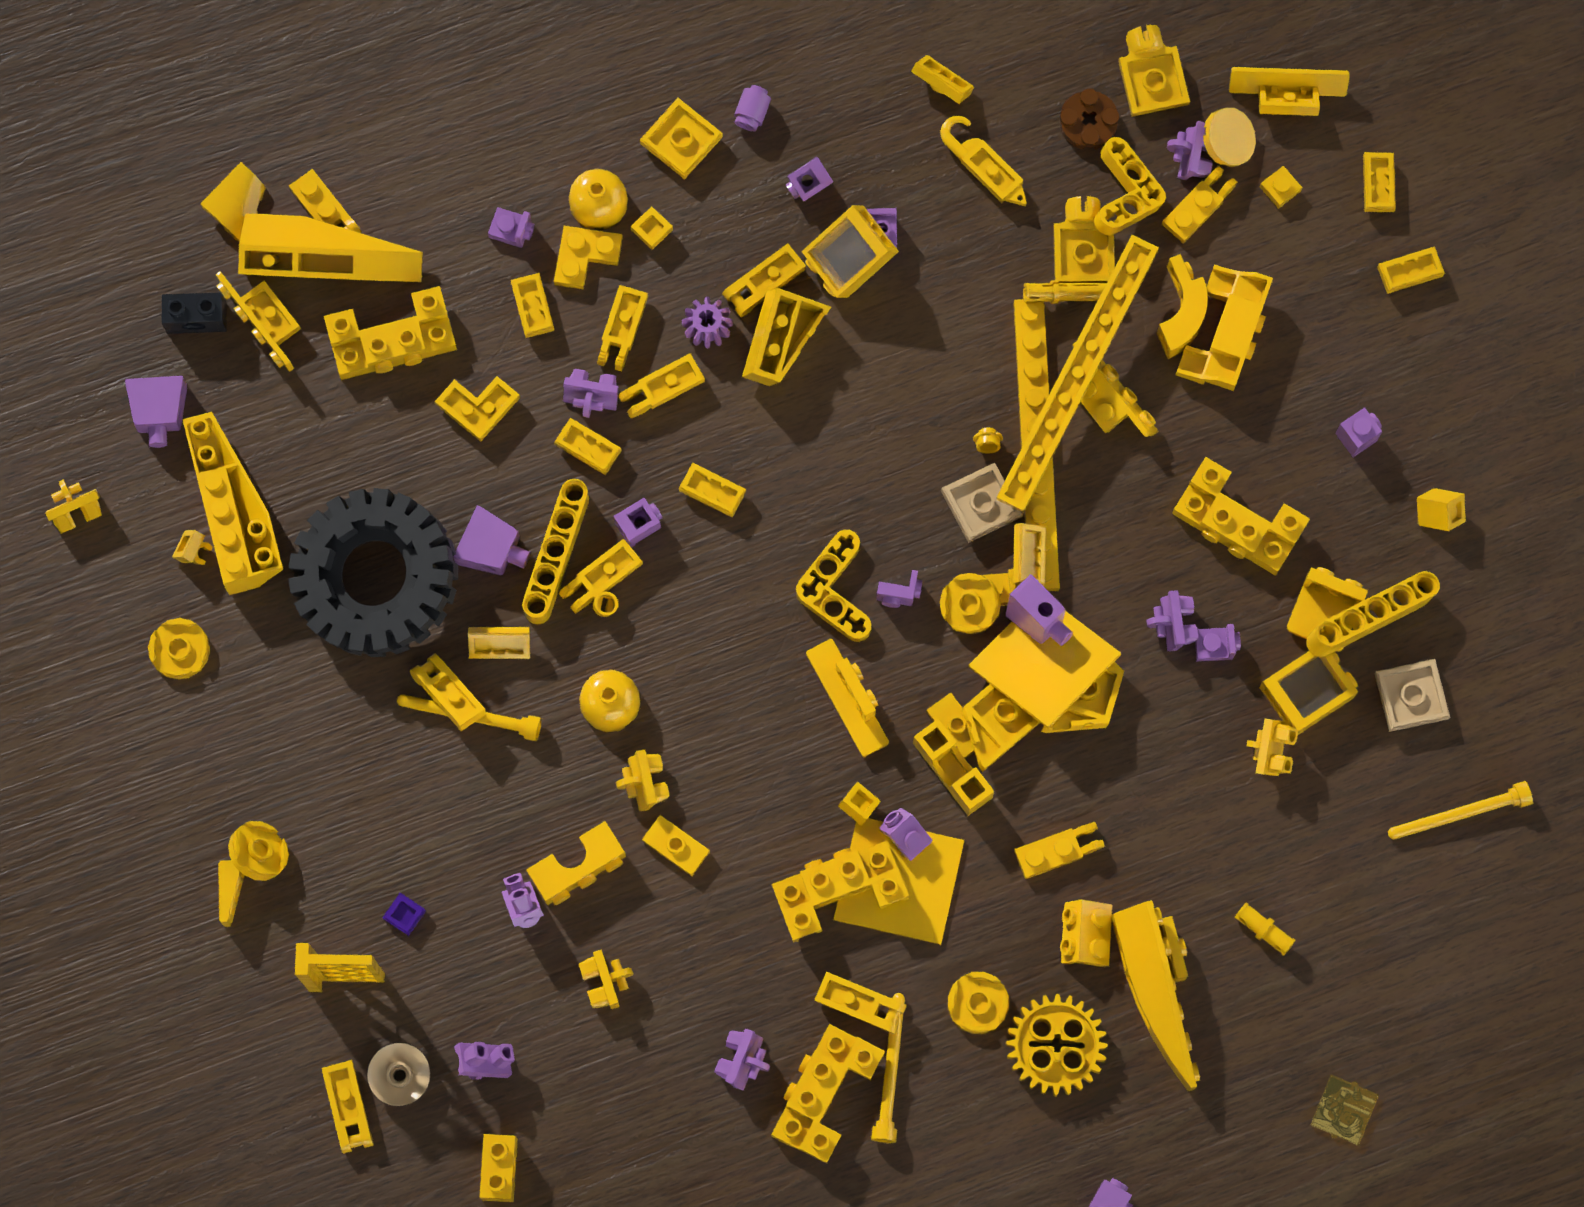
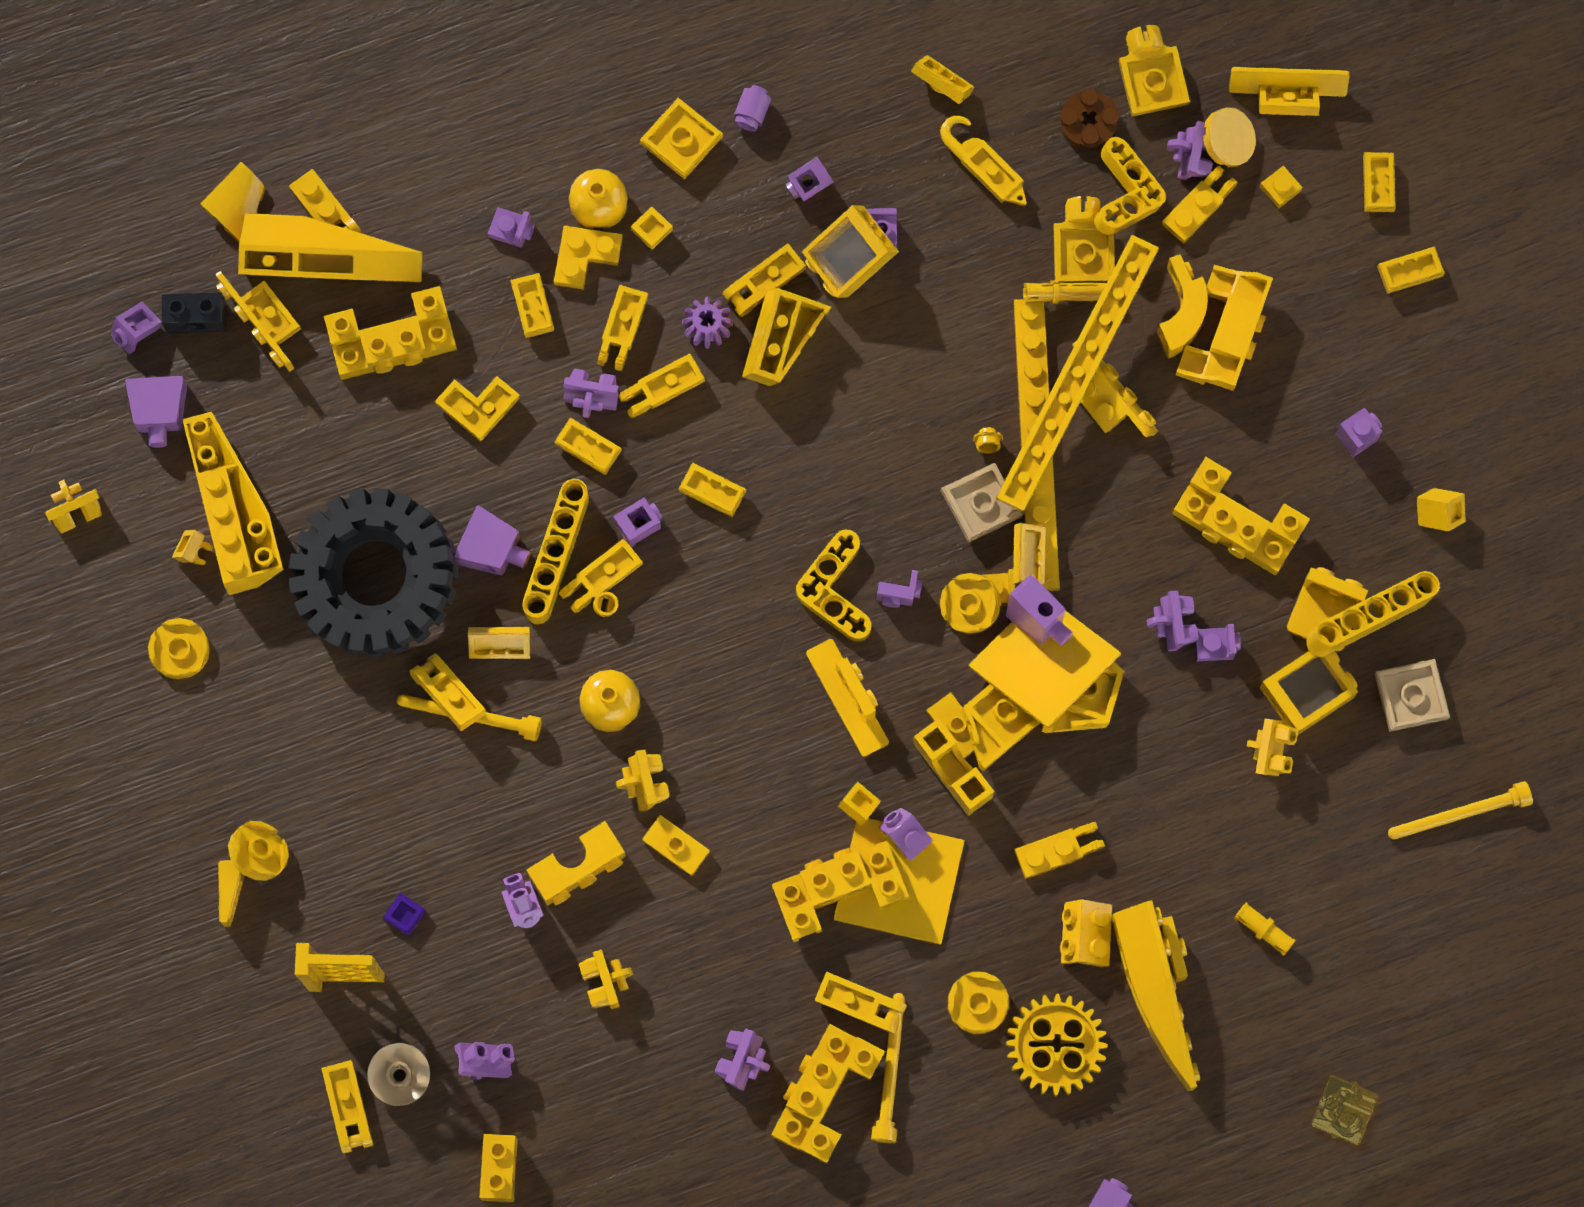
(134, 326): none -> medium lavender bracket

